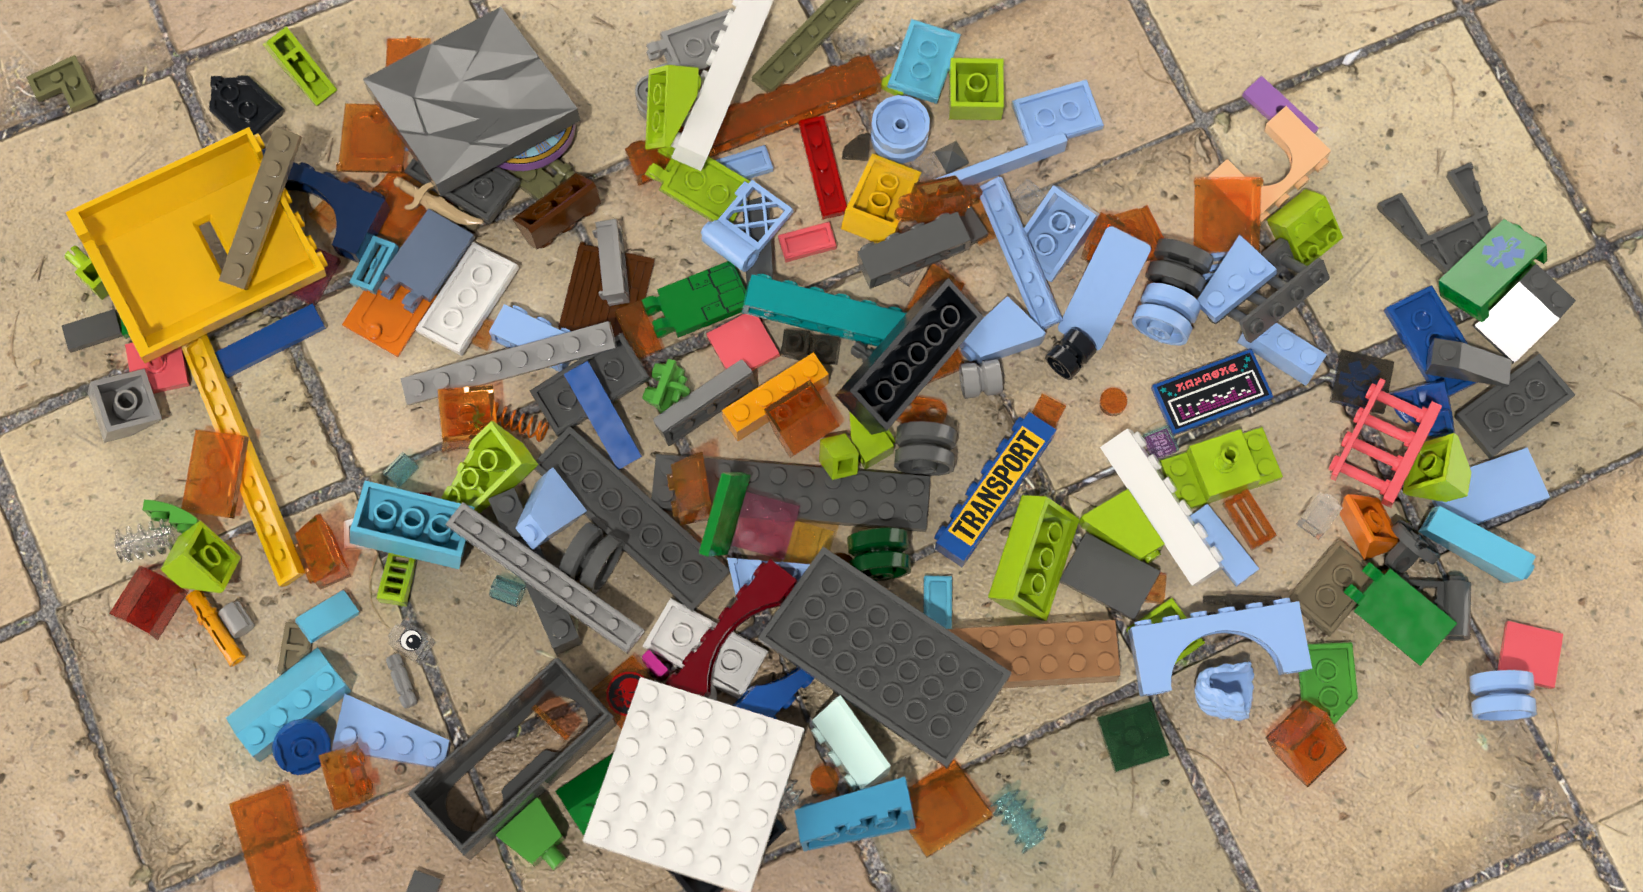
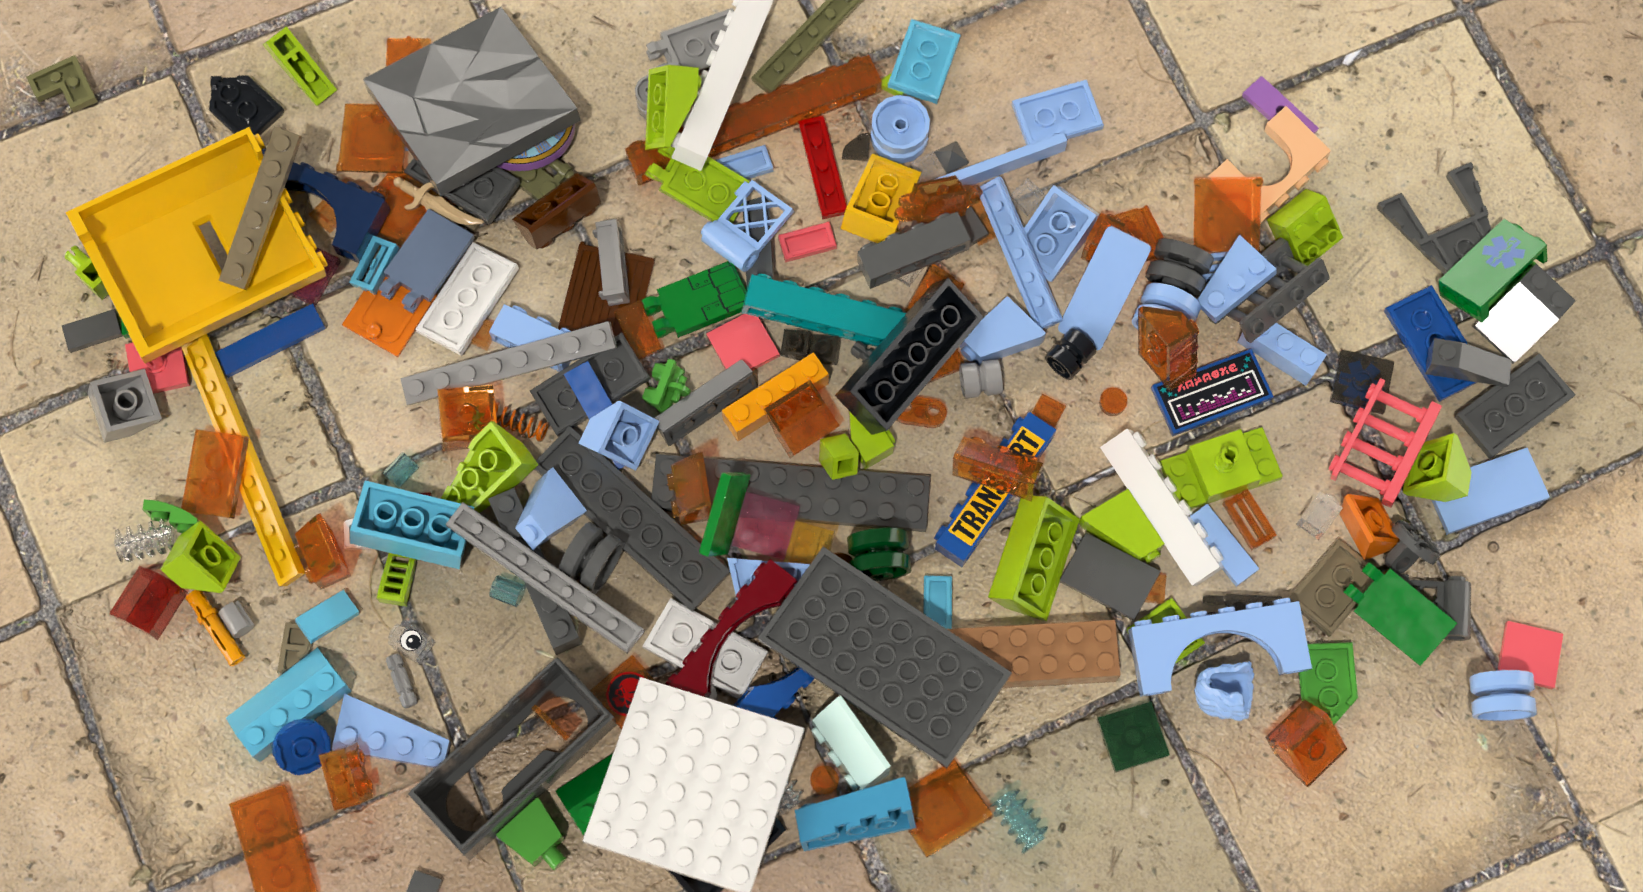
(620, 434): none -> light blue slope
(655, 665): dark pink tile -> none
(925, 448): dark grey wheel -> none
(976, 89): lime brick -> none
(997, 467): none -> clear orange slope
(1161, 442): clear light blue tile -> none
(1168, 345): none -> clear orange slope
(1422, 396): blue brick -> none
(1478, 546): medium azure slope -> none

